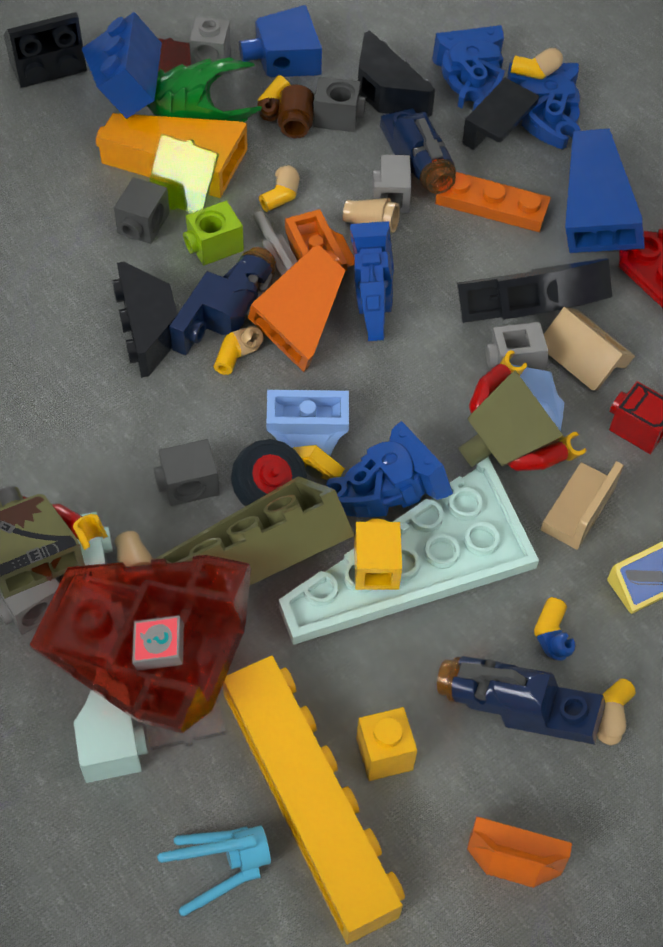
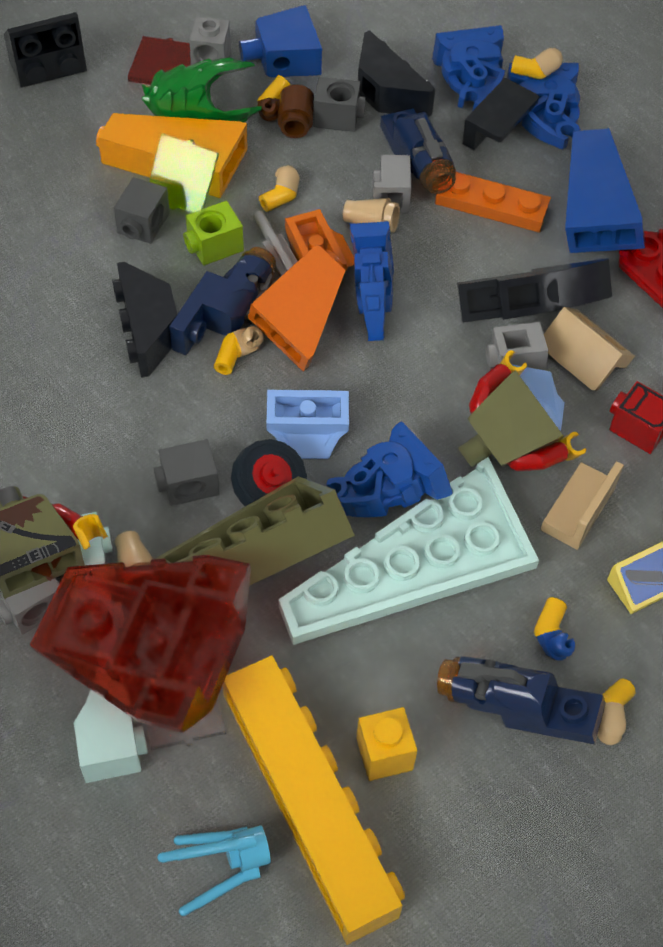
(125, 63): blue wedge -> none
(158, 643): light grey tile -> none
(319, 460): yellow tile -> none
(377, 555): yellow brick -> none
(517, 853): orange slope -> none

